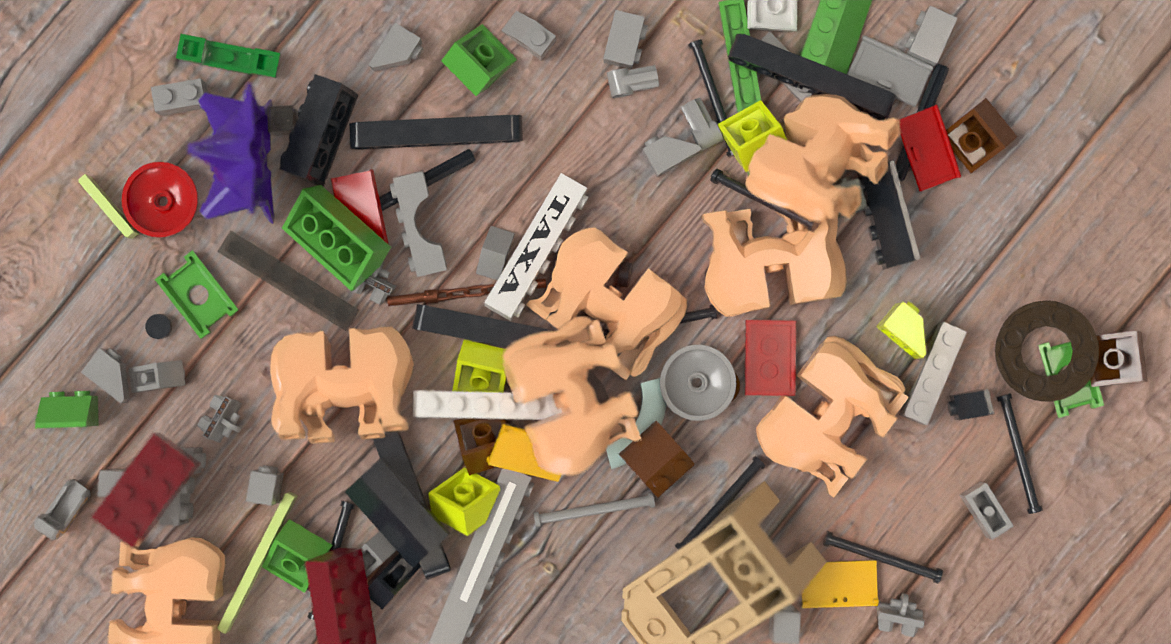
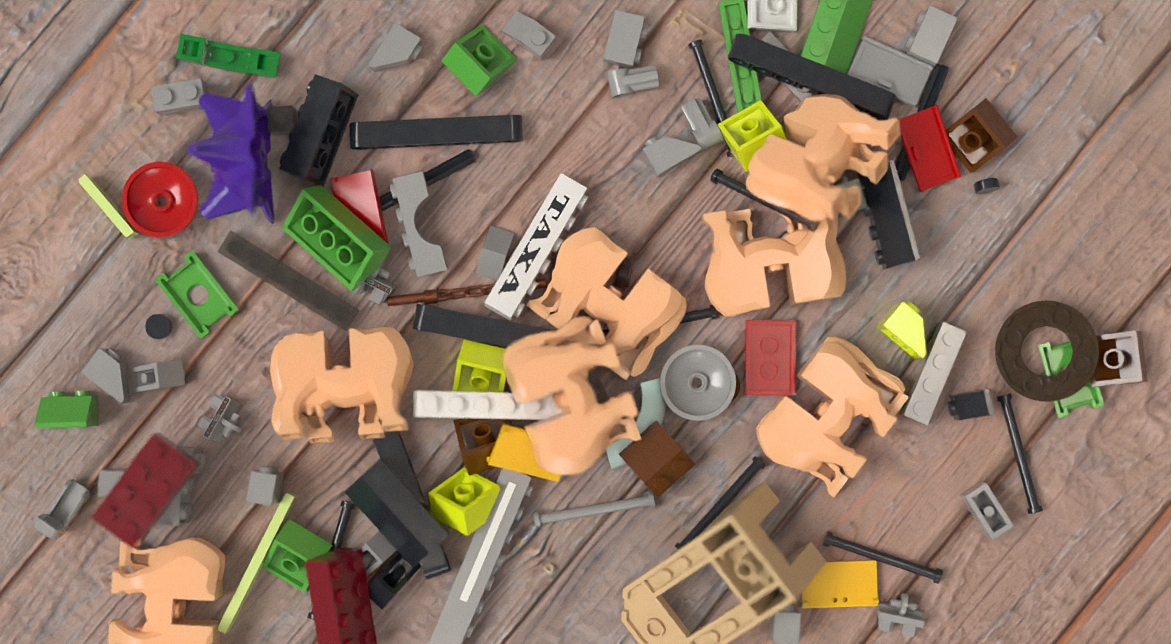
(986, 186): none -> black tile

